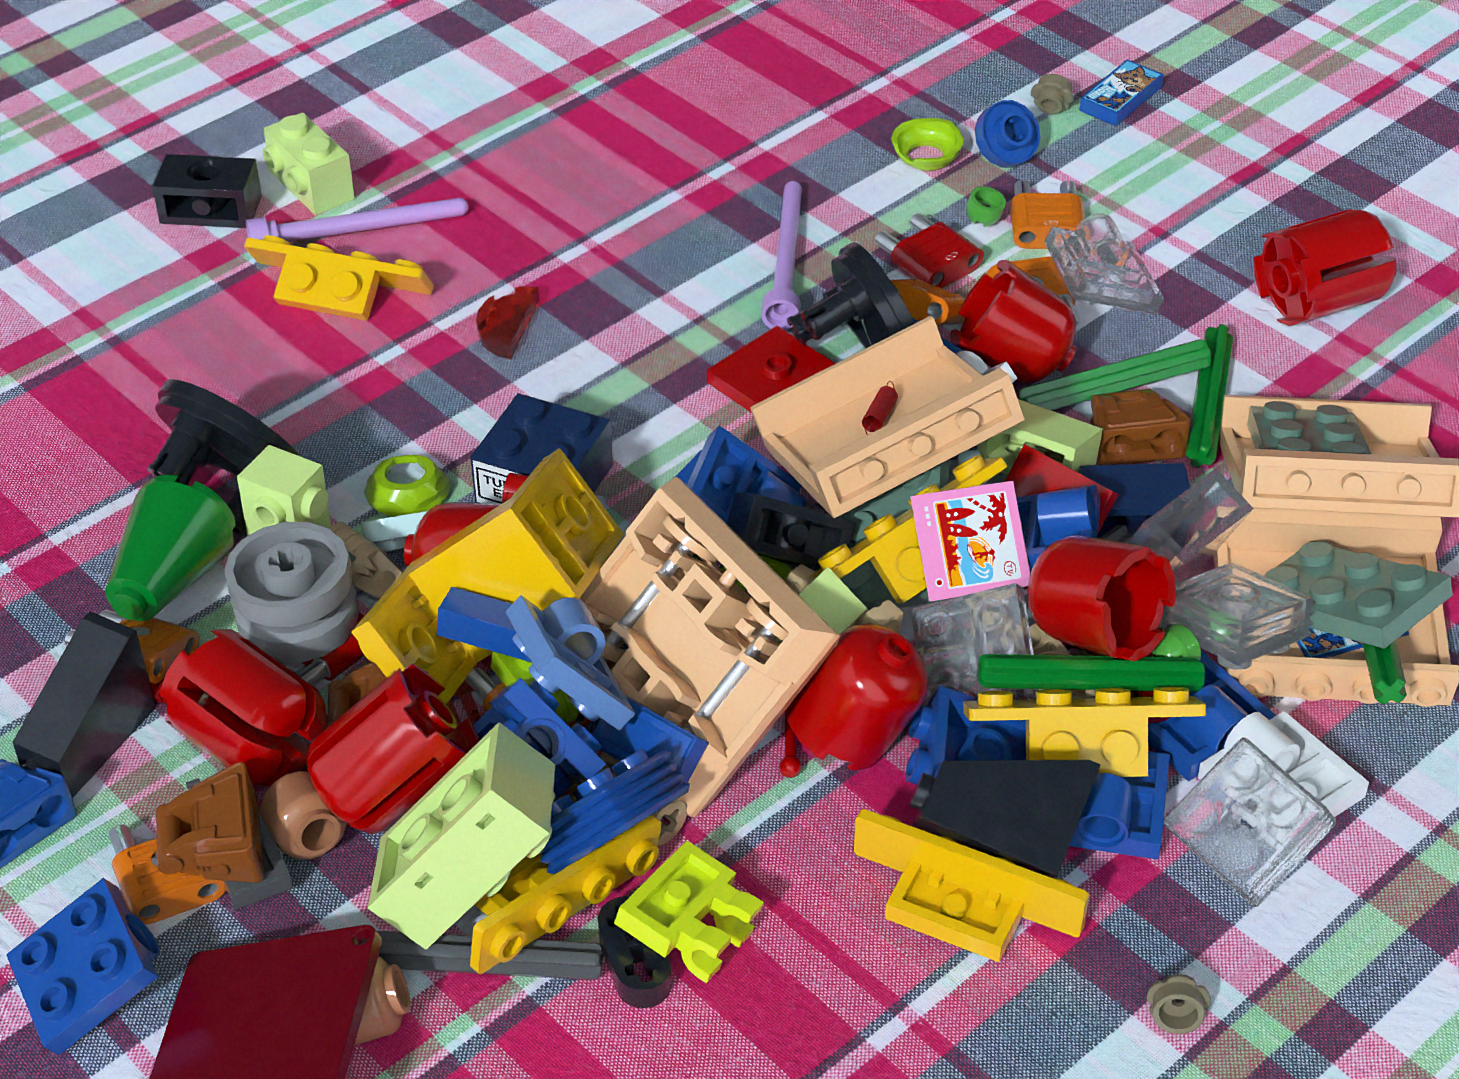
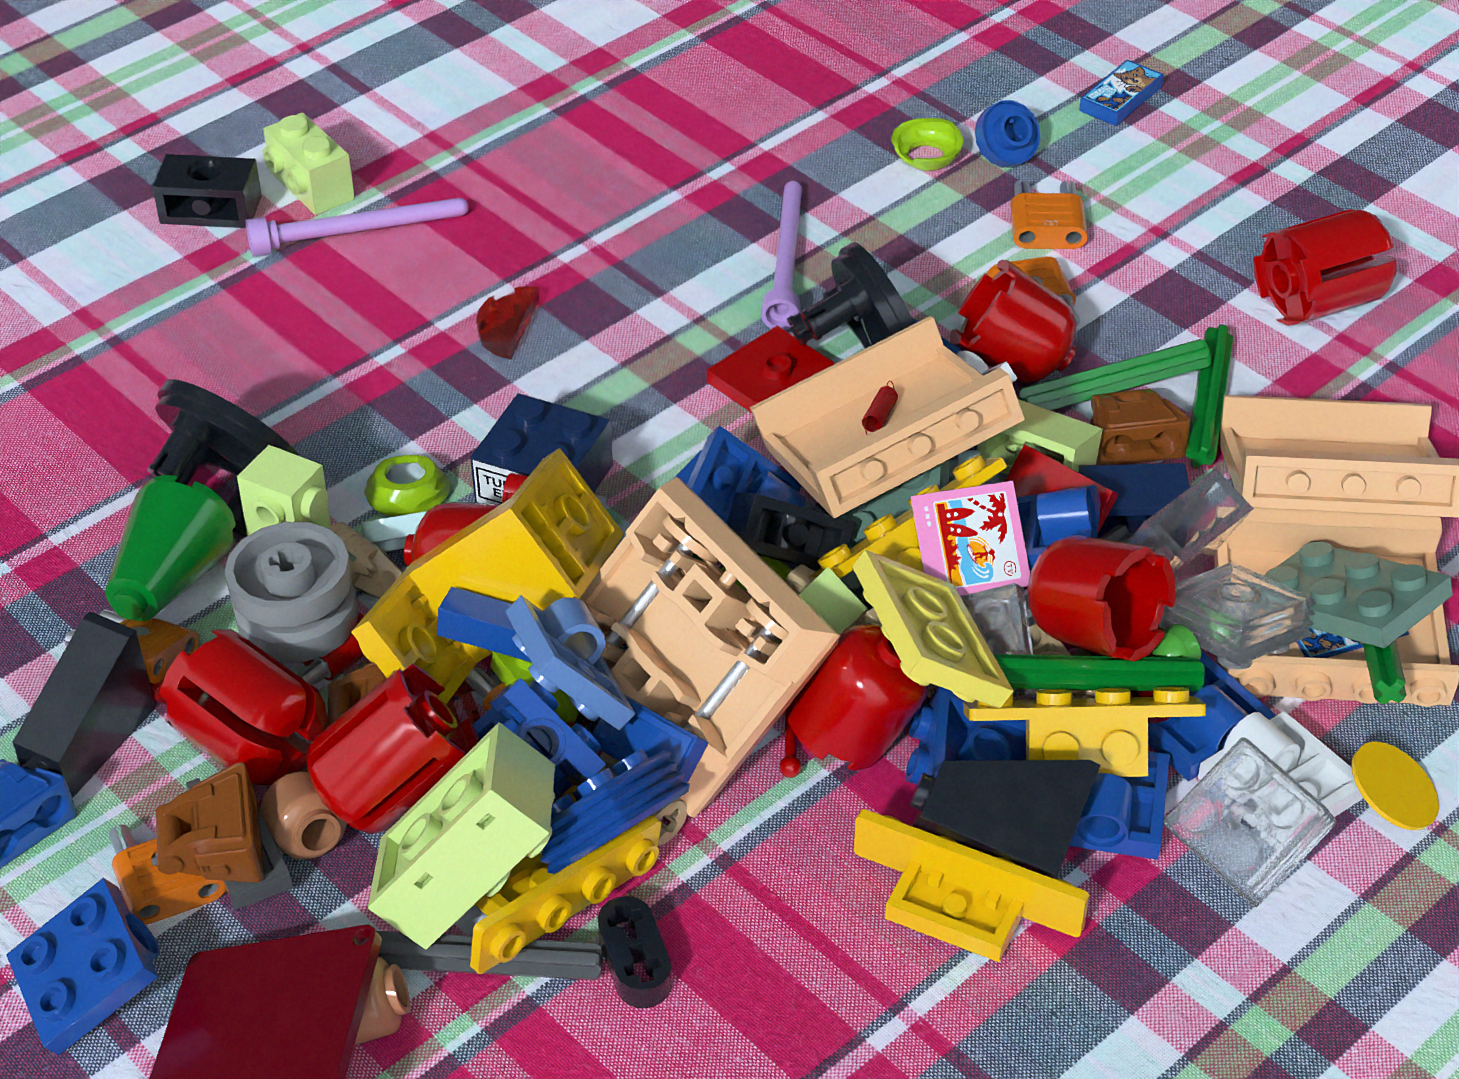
(333, 282): yellow bracket -> none
(675, 899): neon yellow plate -> none
(928, 300): orange piece -> none
(931, 630): none -> light yellow plate
(933, 254): red piece -> none
(988, 197): bright green hinge -> none
(1052, 93): dark tan plate -> none
(1103, 266): clear plate -> none
(1178, 1003): dark tan plate -> none
(1292, 429): sand green plate -> none
(1395, 786): none -> yellow piece

